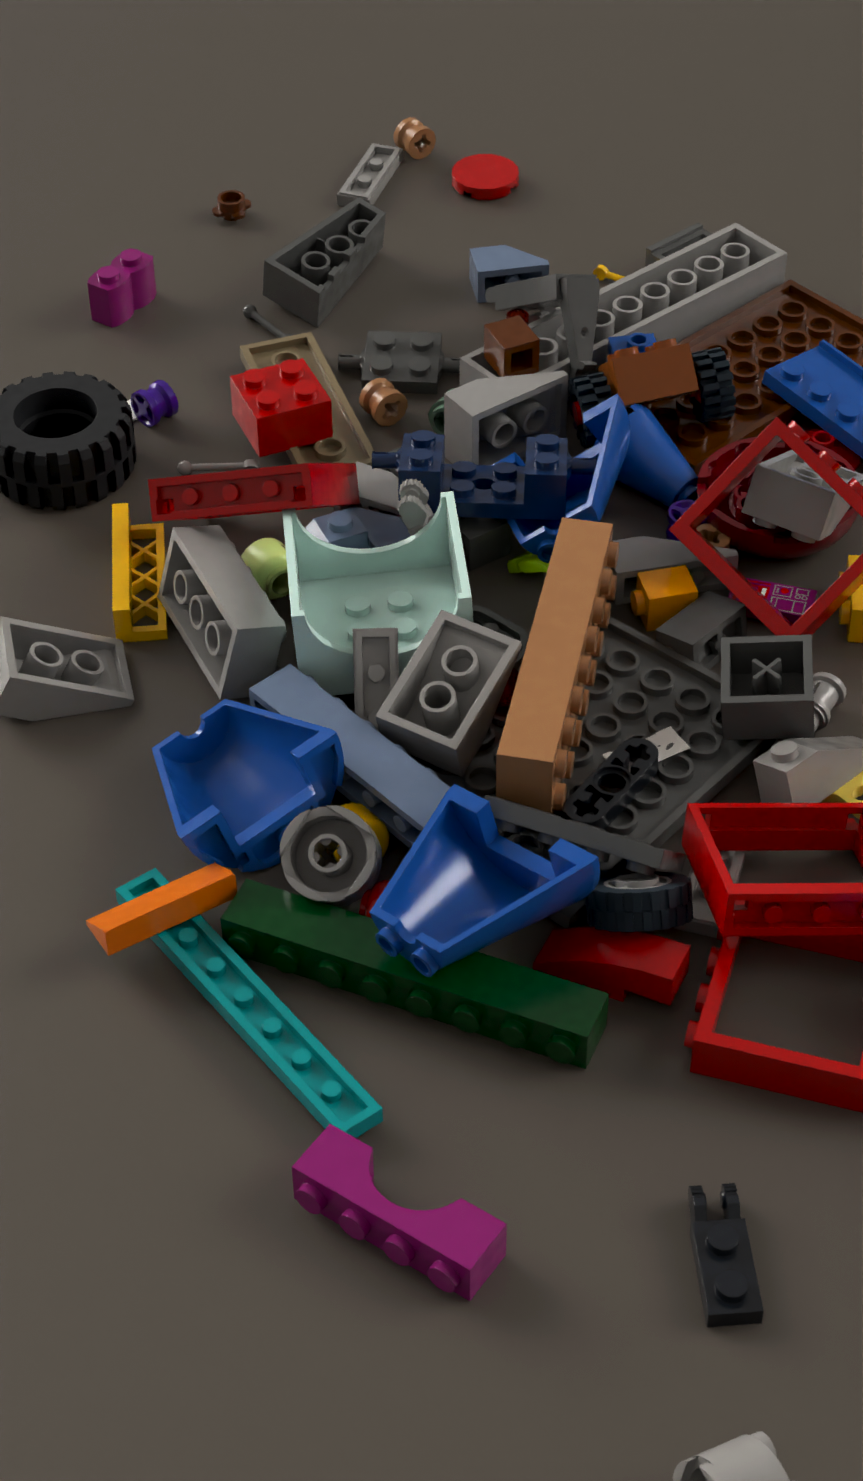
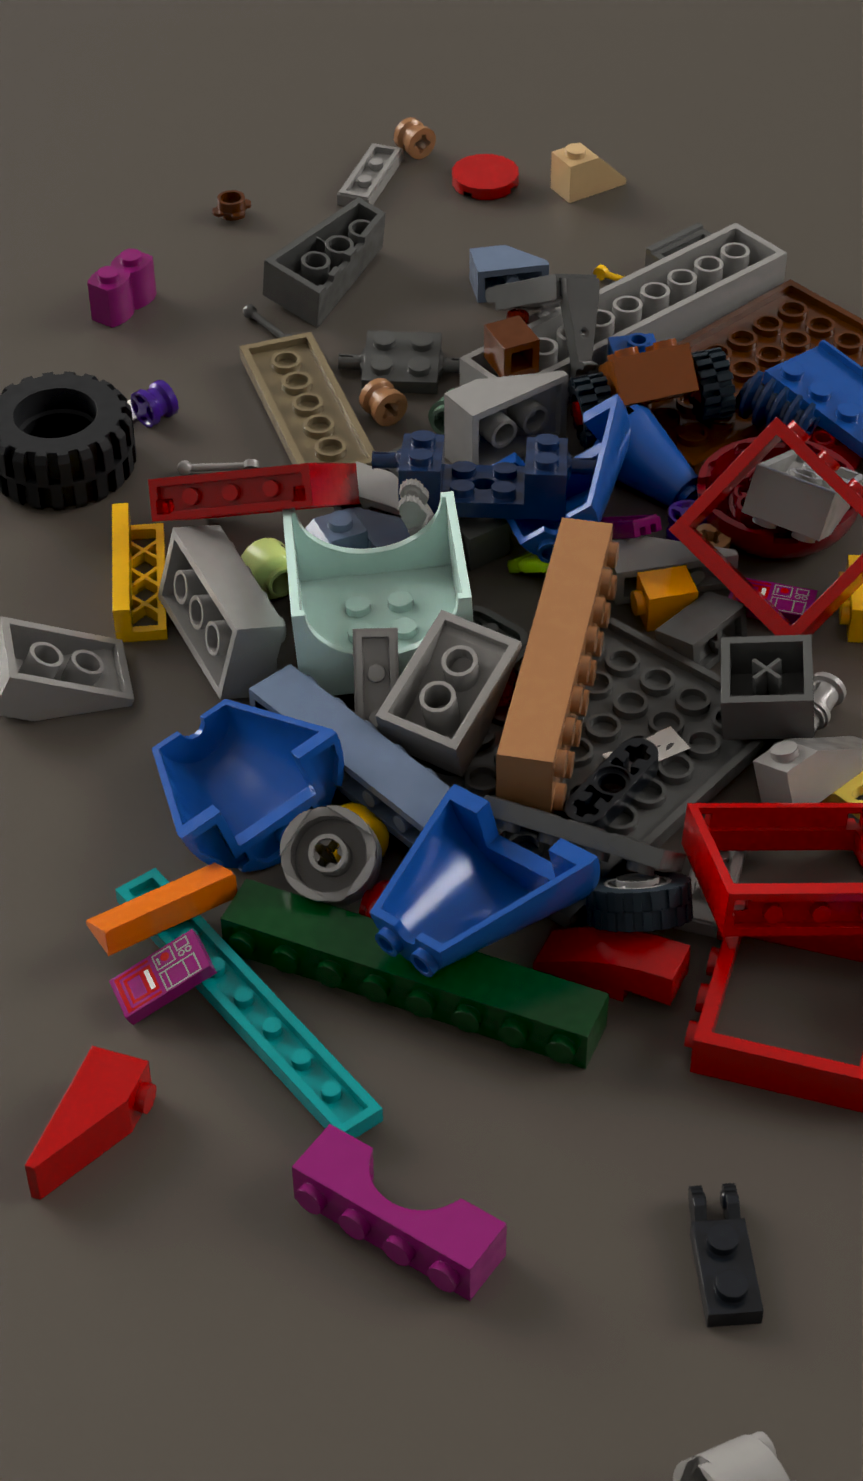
(91, 1118): none -> red slope
(162, 977): none -> magenta tile
(281, 407): red brick -> none
(581, 173): none -> tan slope
(633, 525): none -> magenta tile
(766, 405): none -> dark blue piece

